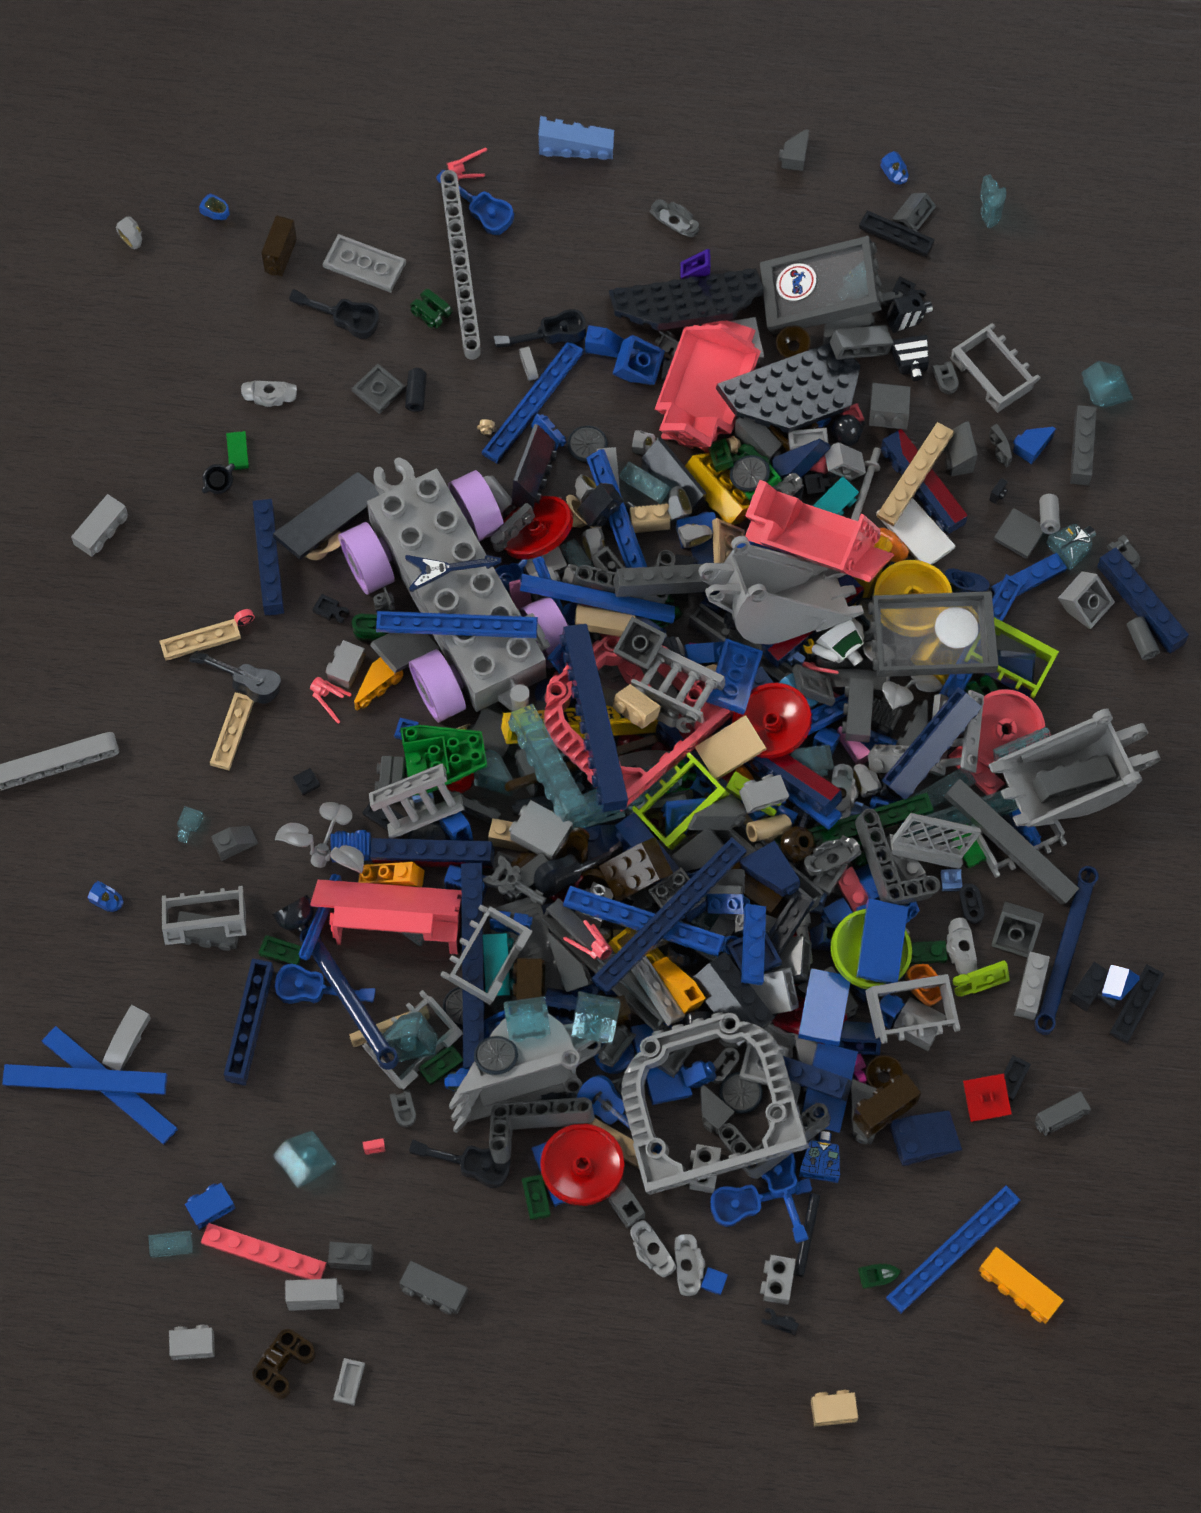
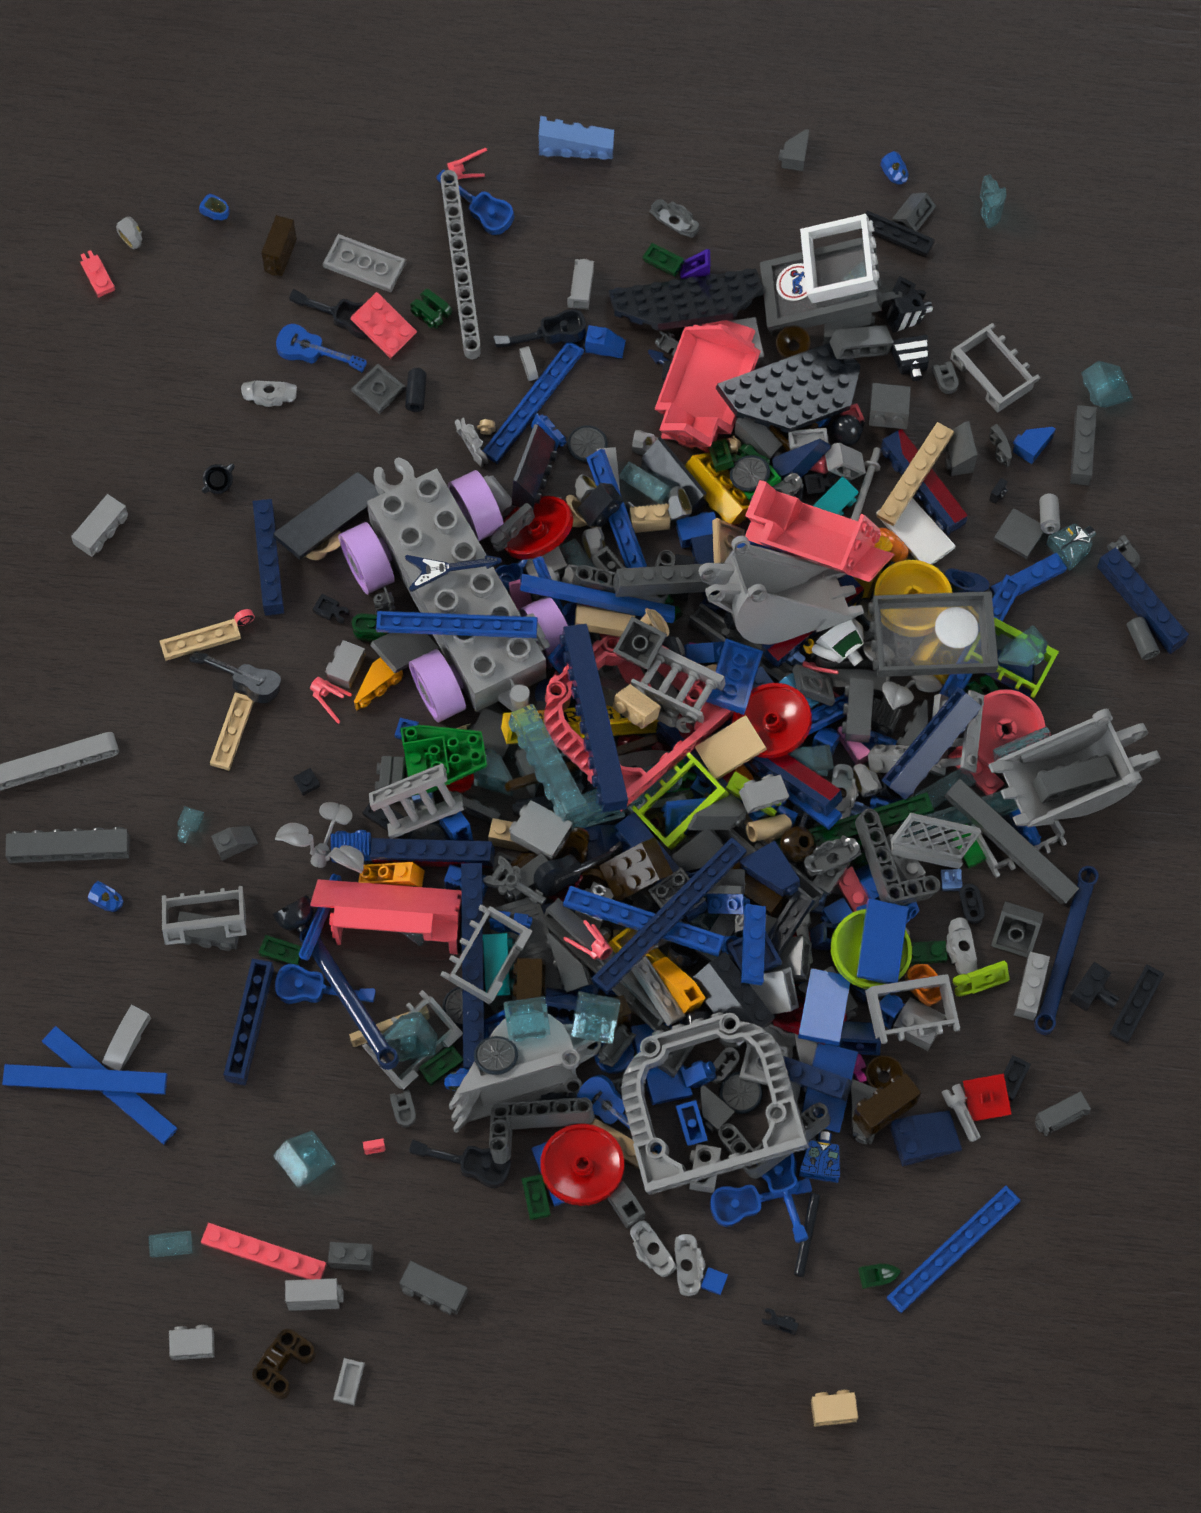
(67, 845): none -> dark grey brick
(97, 274): none -> coral hinge
(209, 1205): blue brick -> none
(237, 449): green tile -> none
(298, 344): none -> blue piece
(383, 325): none -> coral plate
(472, 441): none -> light grey piece
(581, 284): none -> light grey window
(638, 361): blue slope -> none
(655, 620): none -> tan piece
(663, 259): none -> dark green plate
(691, 1123): none -> blue slope
(694, 534): light grey rock -> none
(783, 1280): light grey brick -> none
(844, 288): none -> white window
(957, 1102): none -> light grey piece
(1020, 1285): light orange brick -> none
(1024, 649): none -> clear light blue slope
(1086, 599): light grey slope -> none
(1119, 982): slope -> none

